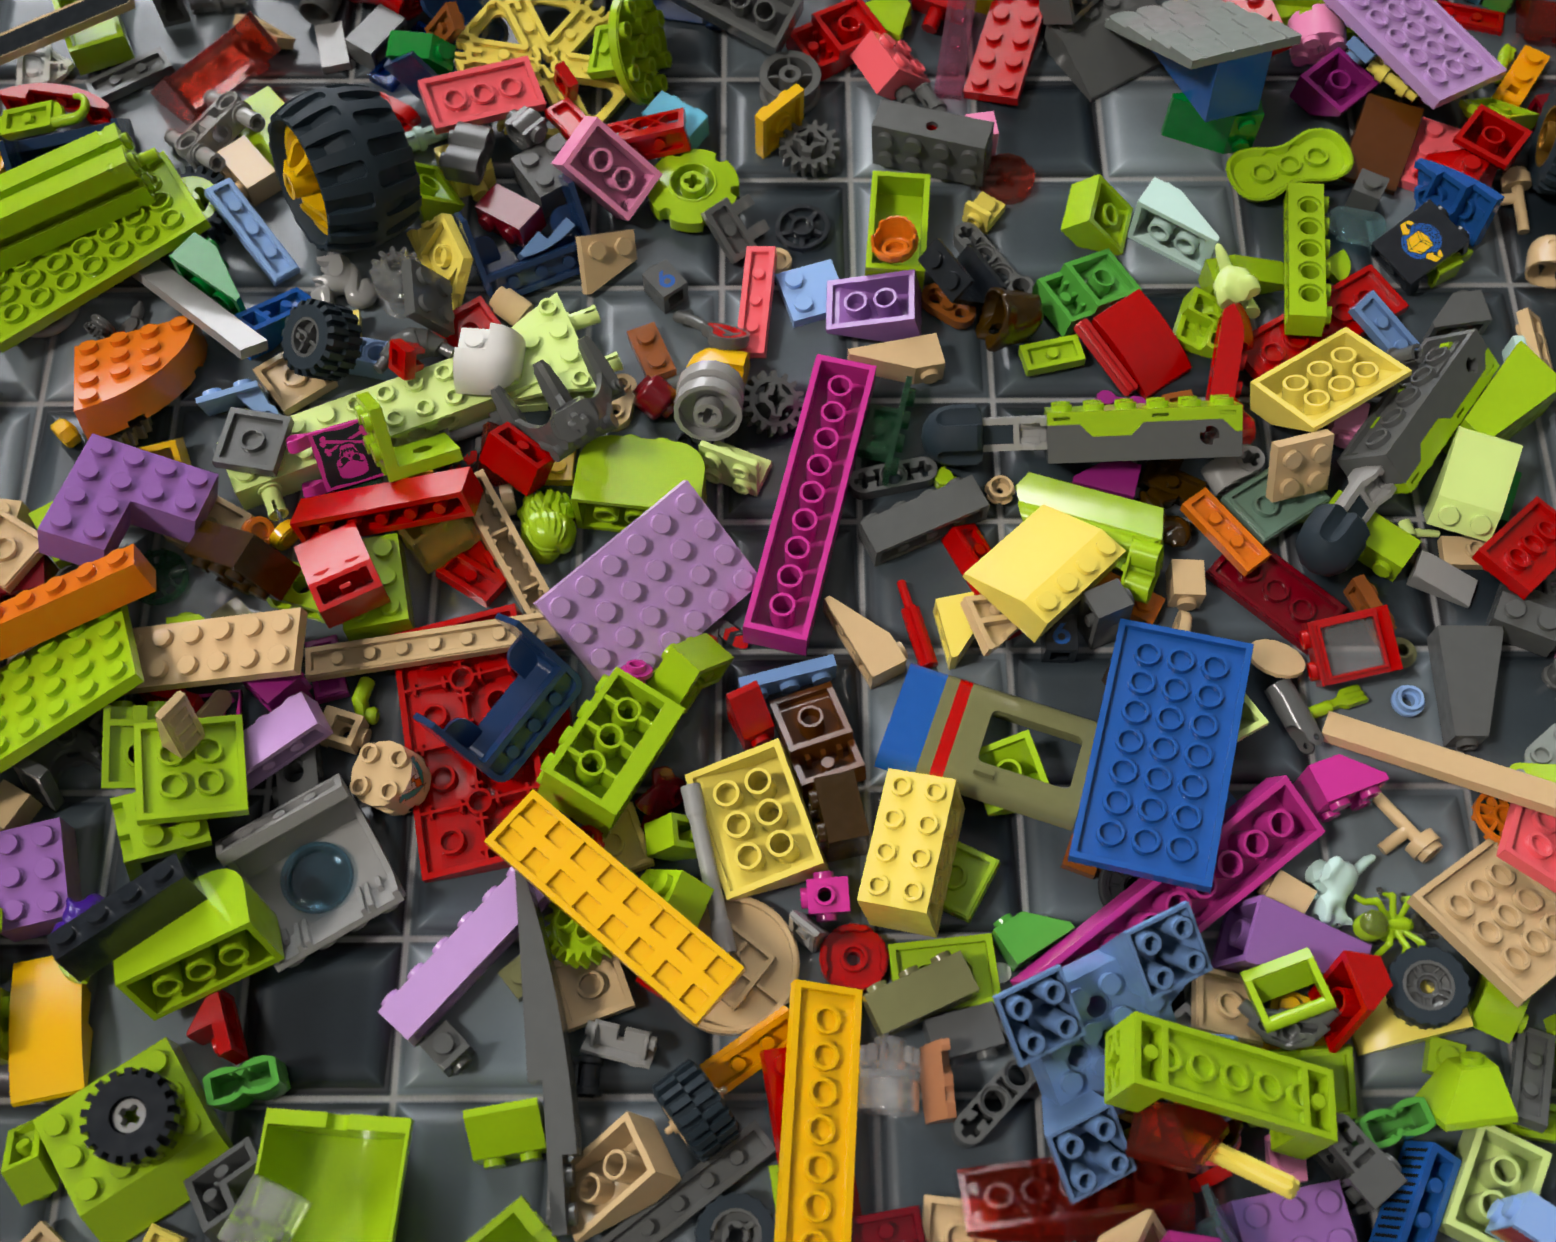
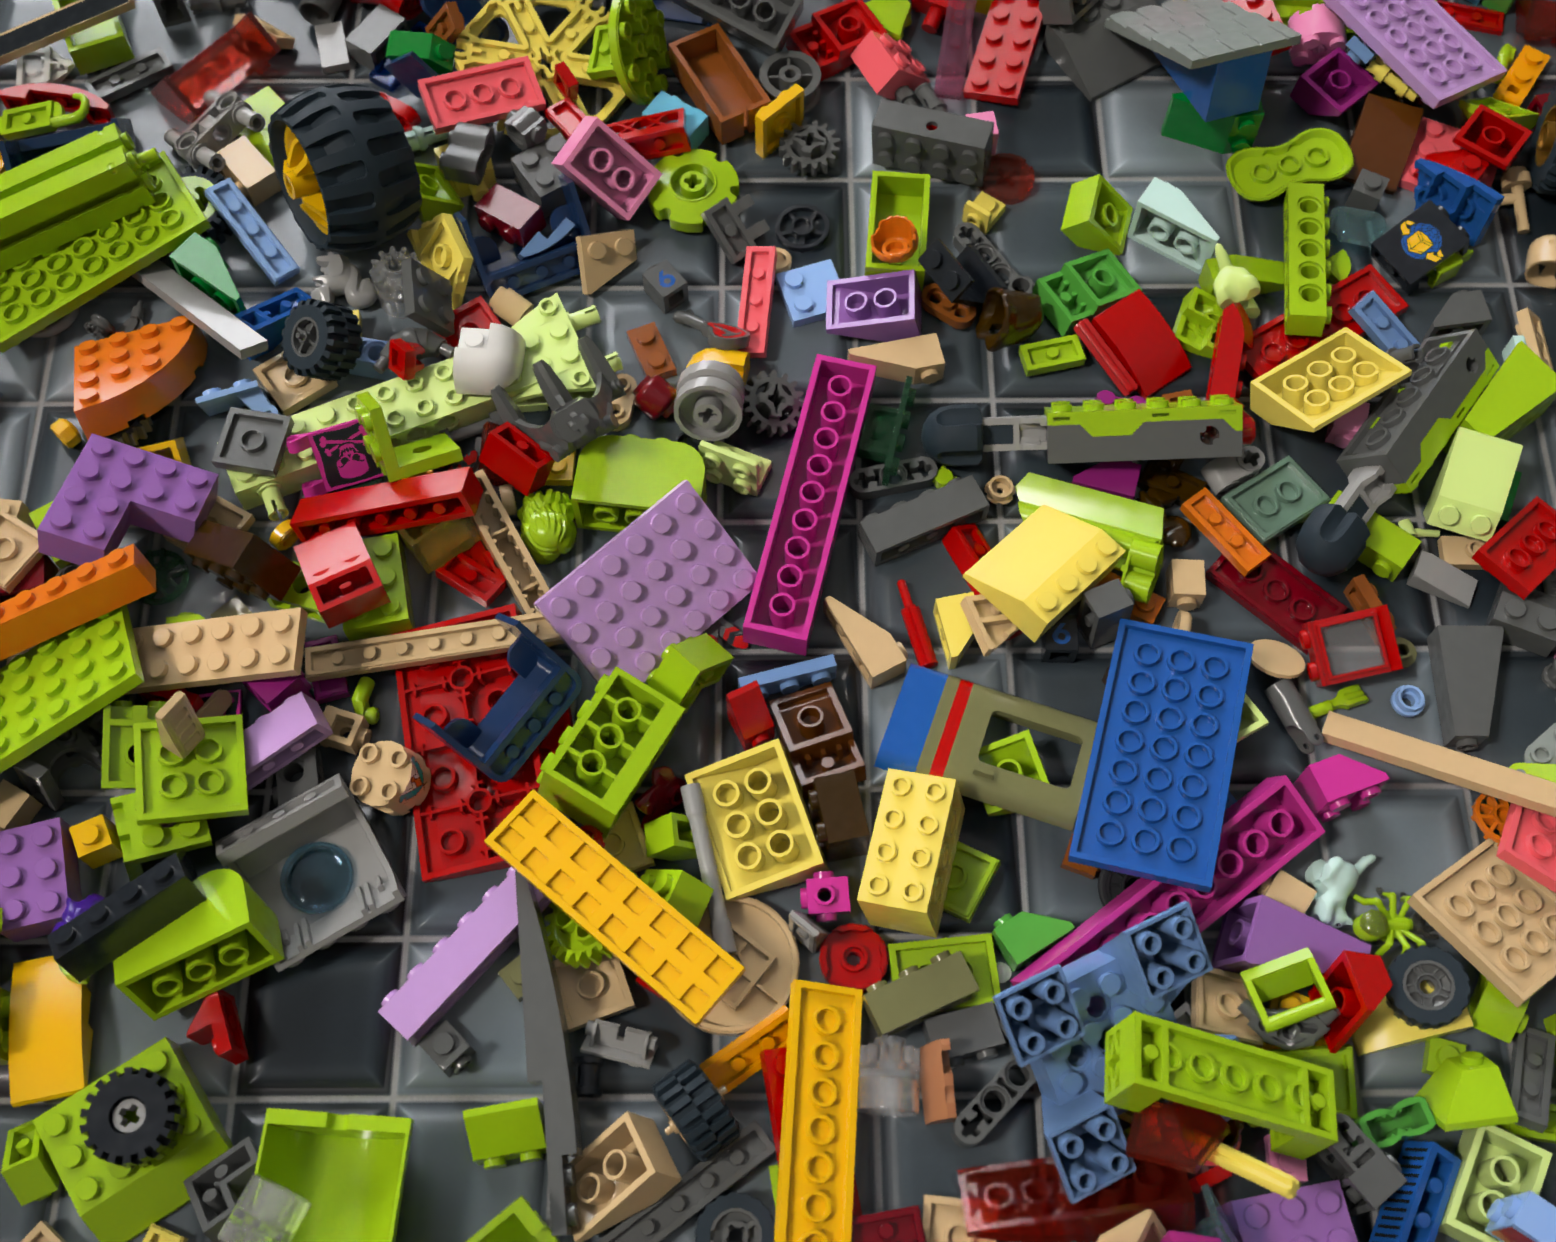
(96, 841): none -> yellow brick
(256, 1079): bright green brick -> none
(259, 526): orange tile -> none
(638, 669): dark pink plate -> none
(718, 81): none -> dark orange piece
(1299, 465): tan plate -> none
(1423, 844): tan piece -> none

